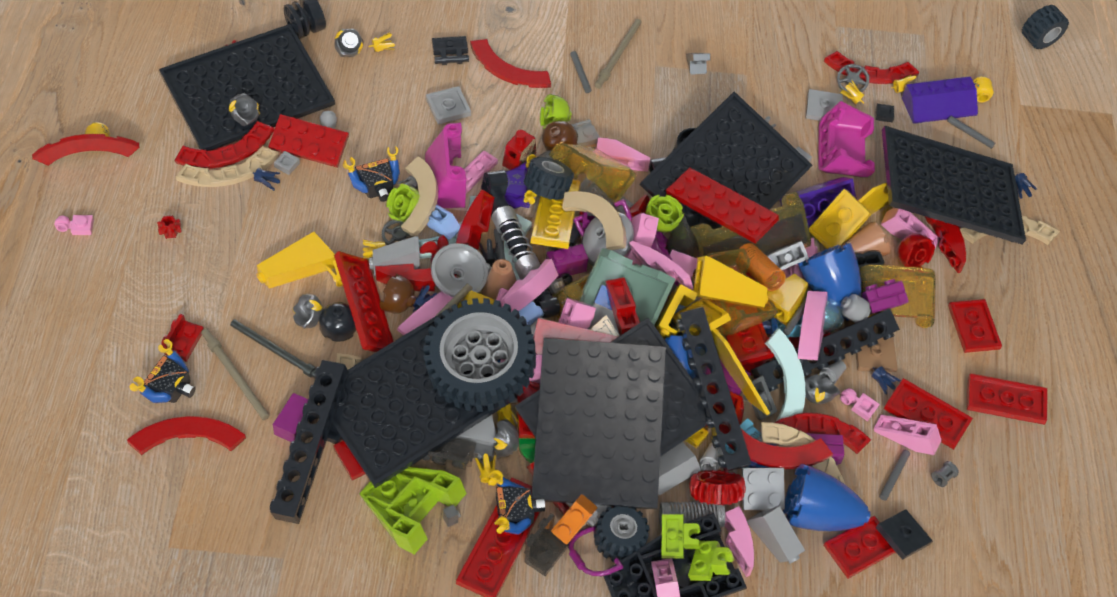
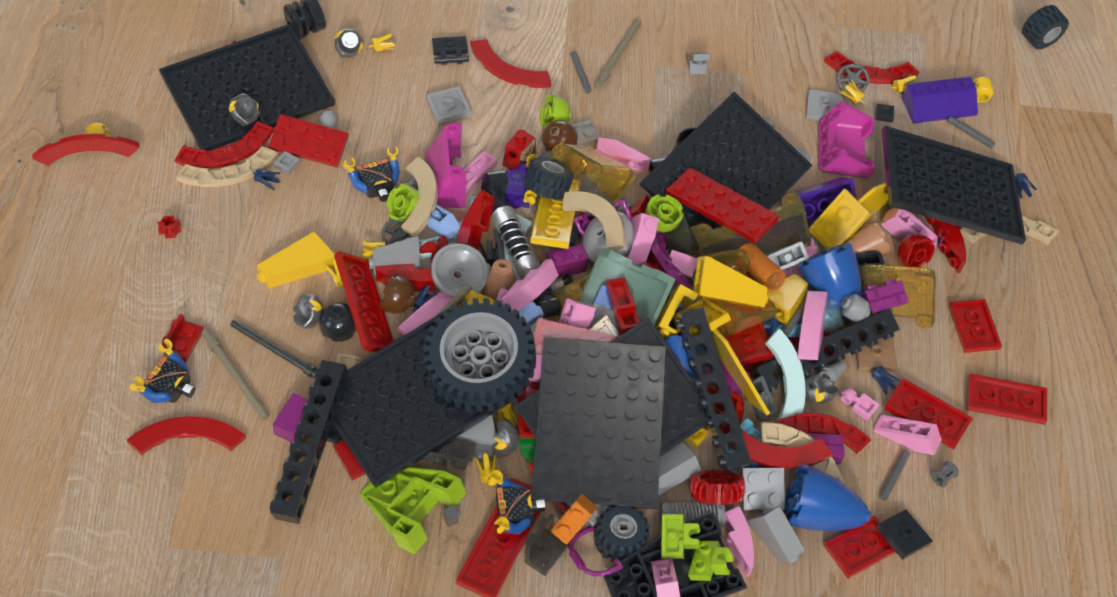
(79, 225): bright pink plate -> none
(658, 261): bright pink slope -> none
(709, 459): white cone -> none

